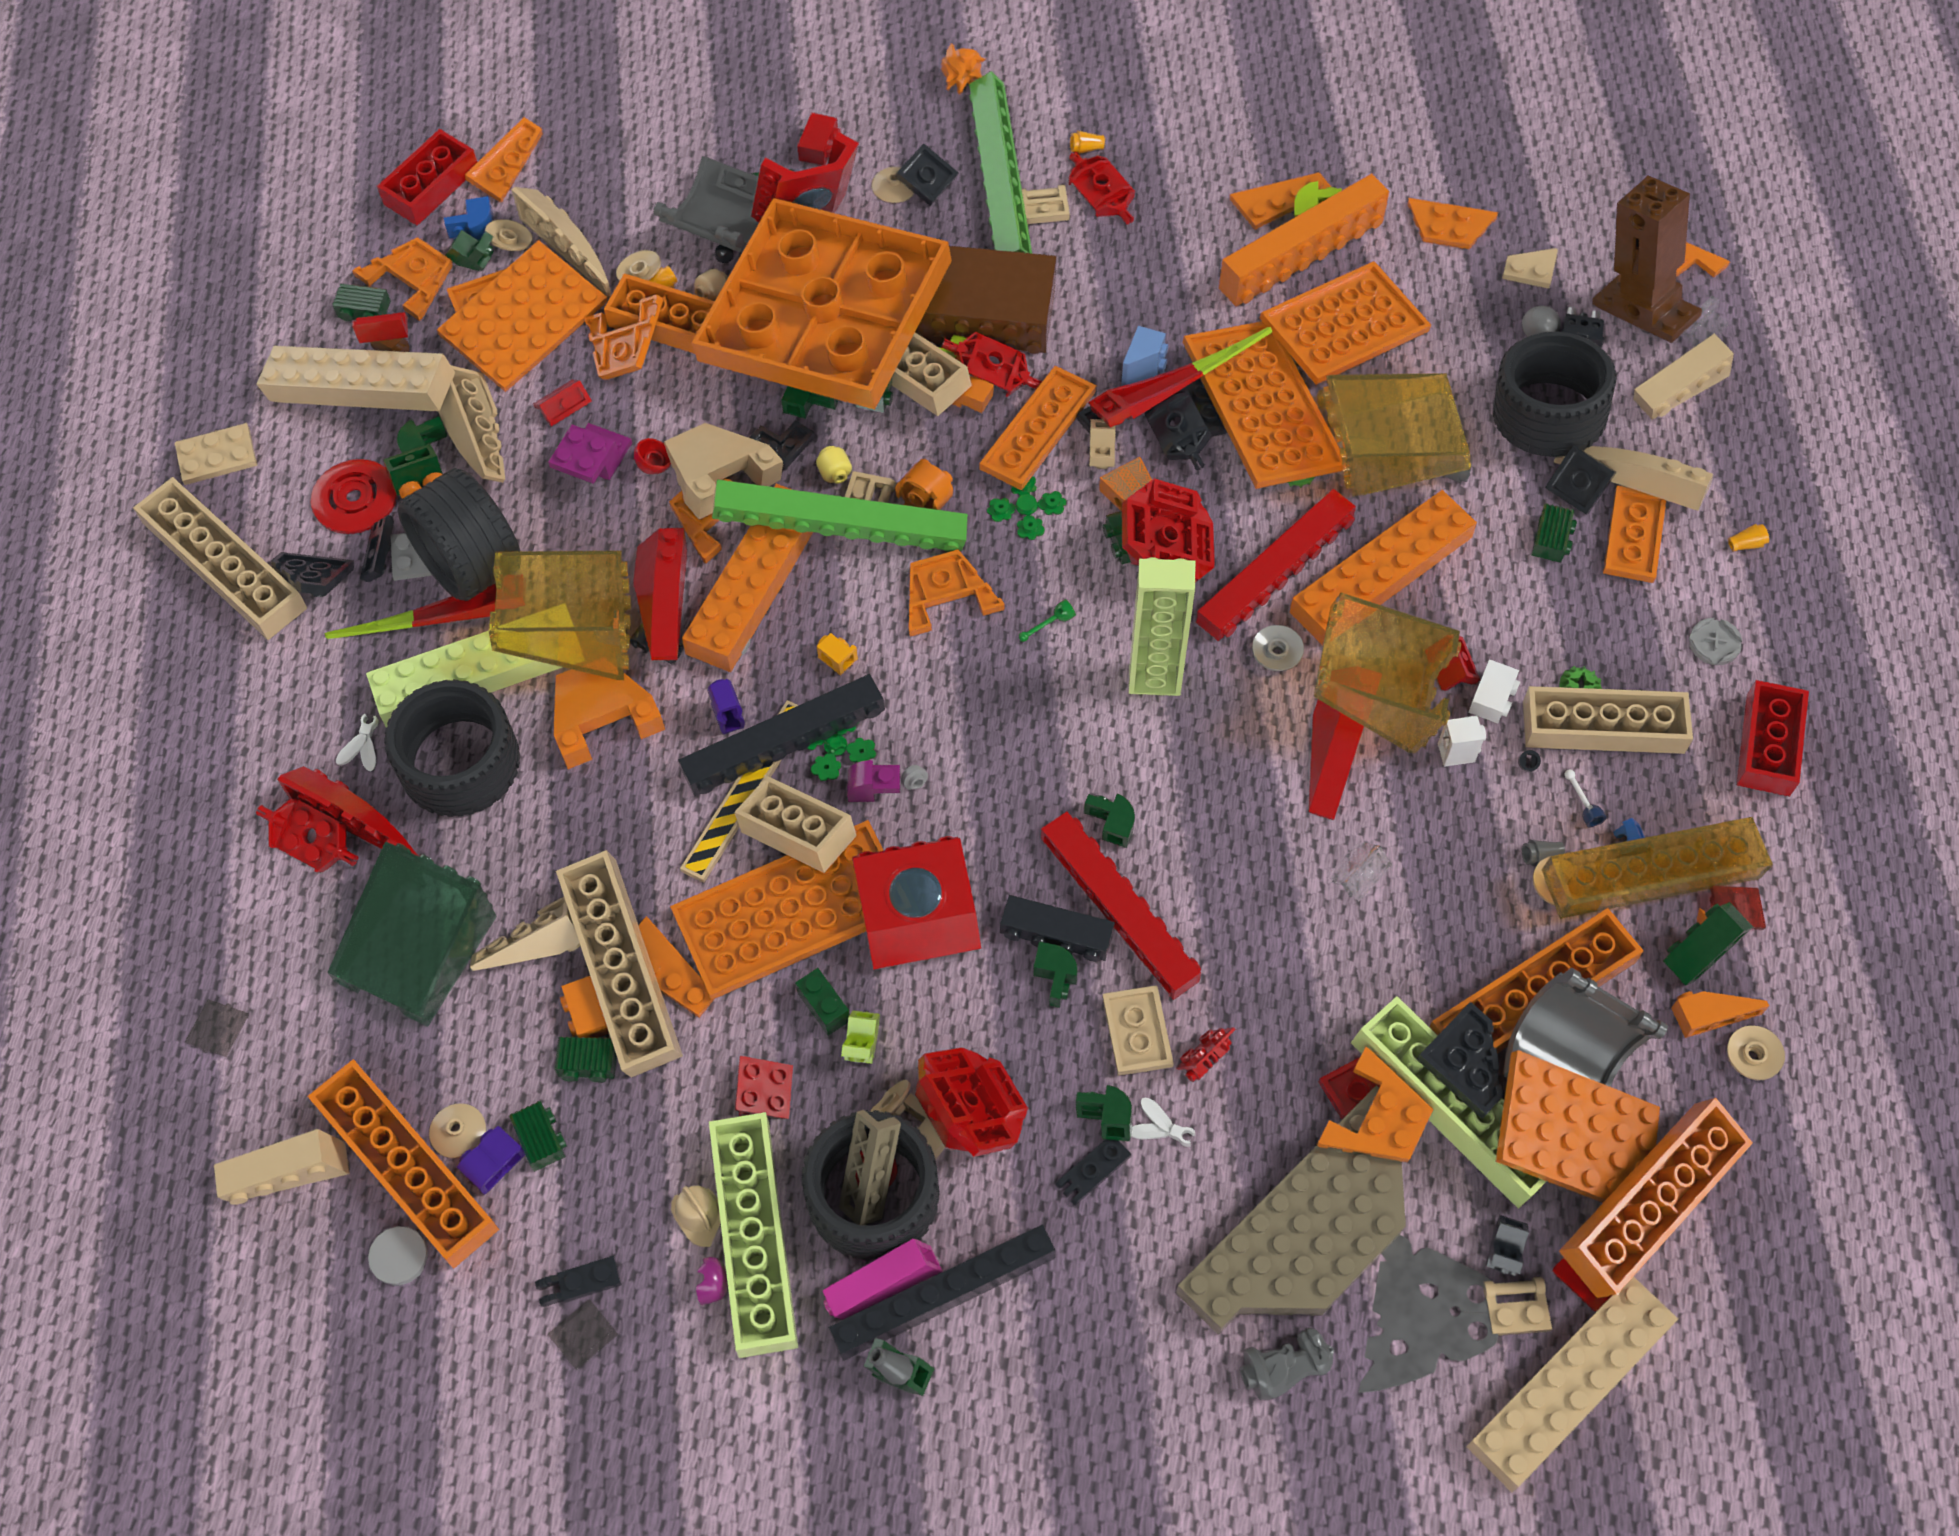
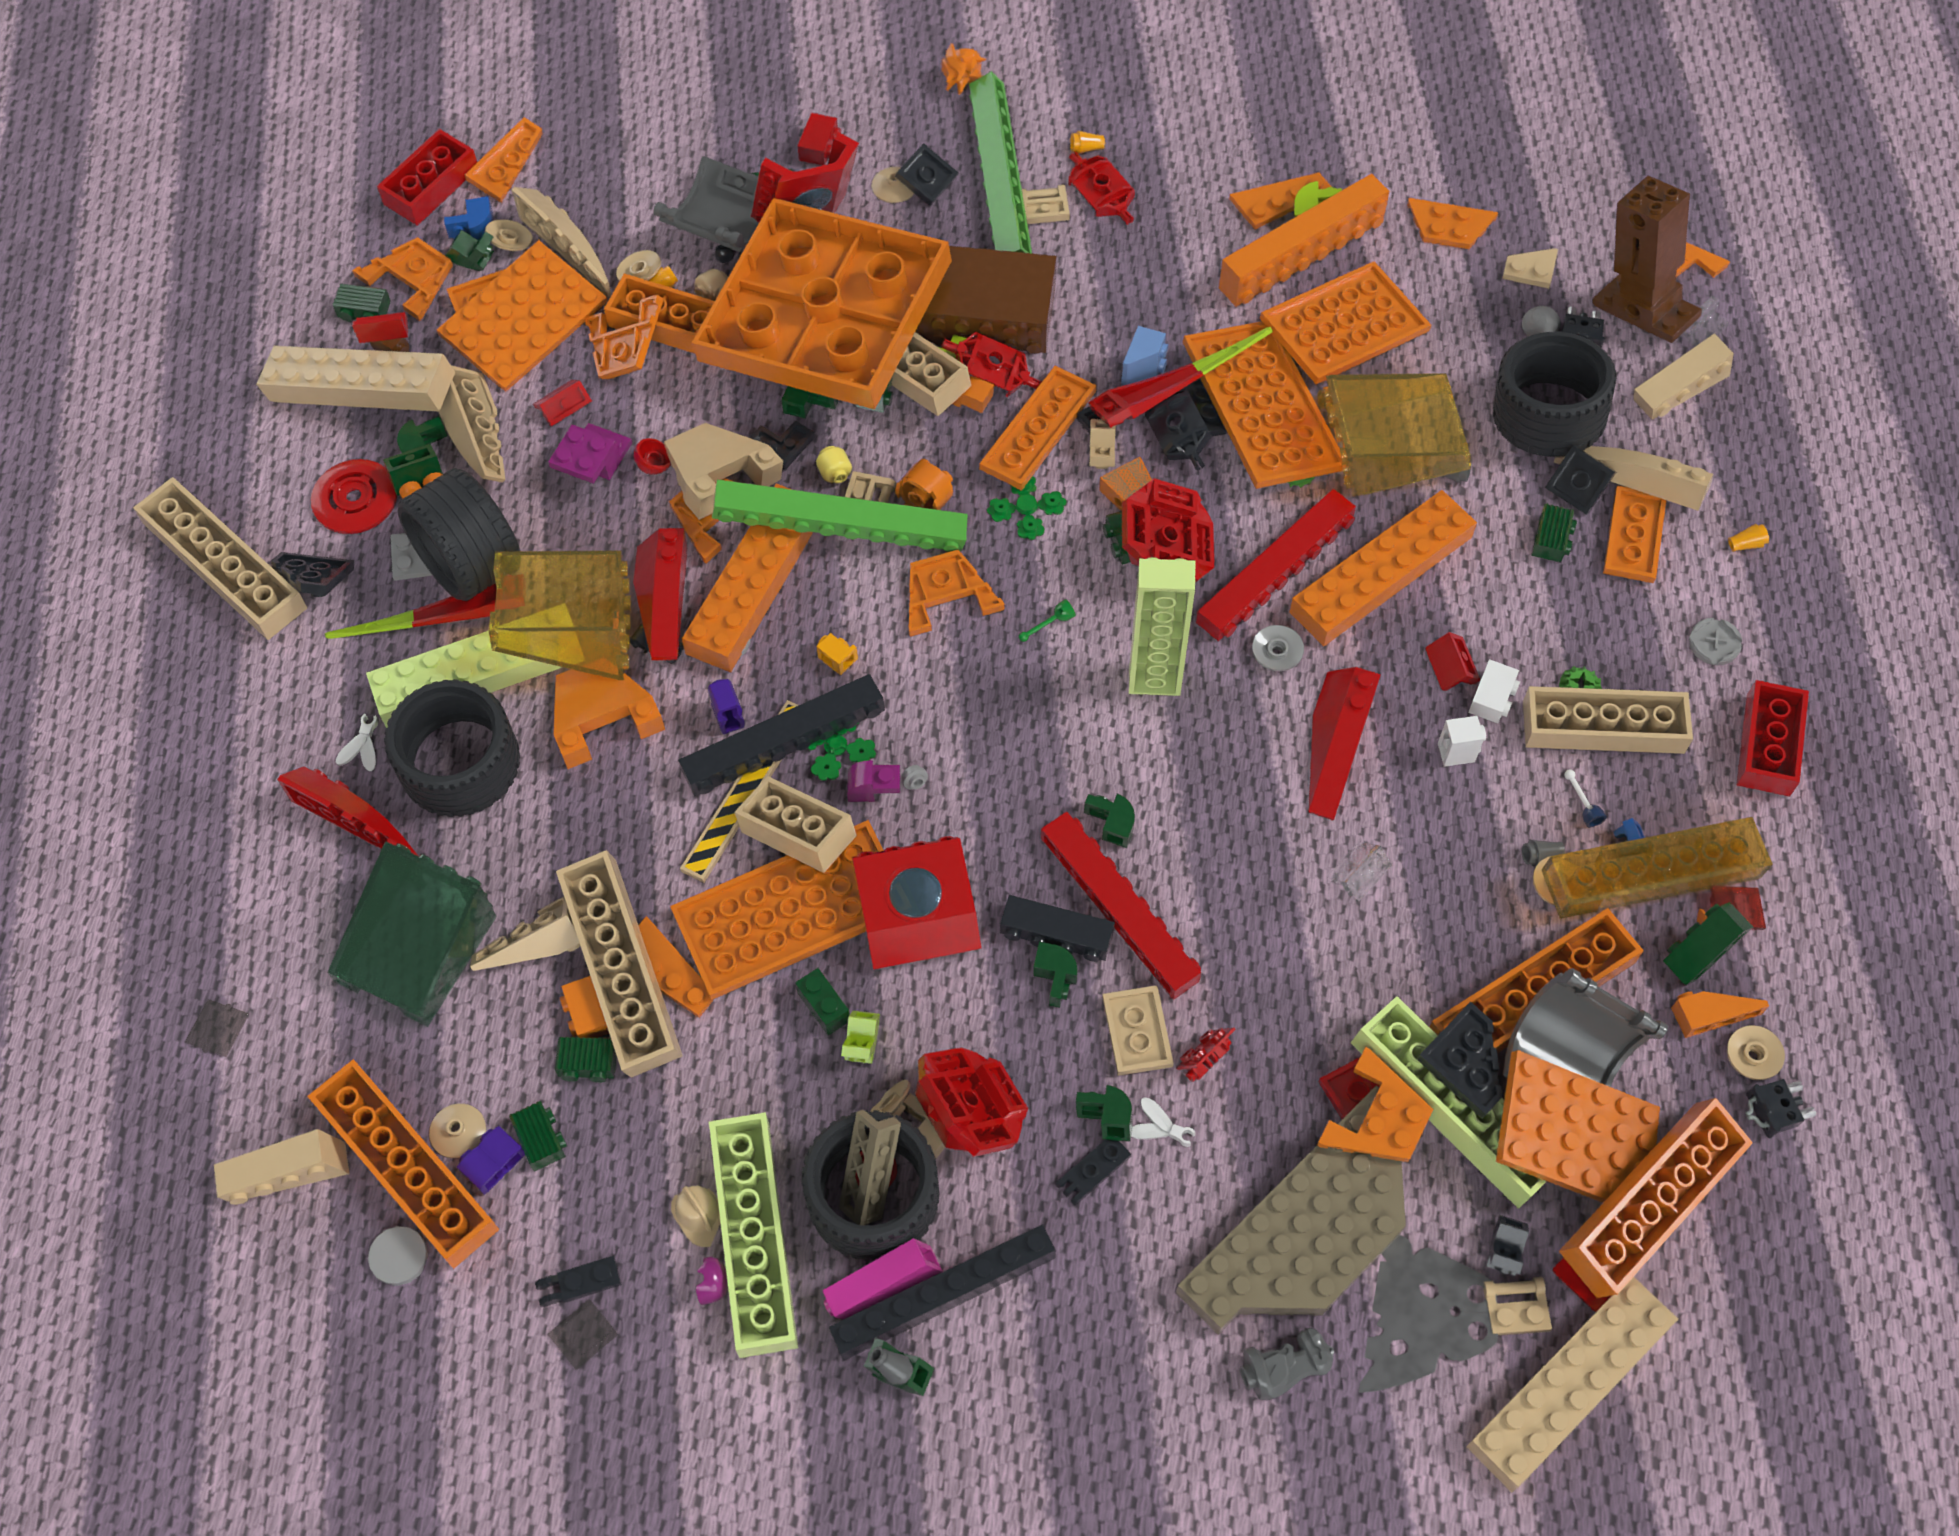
(215, 454): tan plate -> none
(289, 831): red plate -> none
(377, 549): black hinge -> none
(763, 1087): red hinge -> none
(1384, 670): clear yellow windscreen -> none
(1535, 760): black hinge -> none
(1777, 1107): none -> black piece

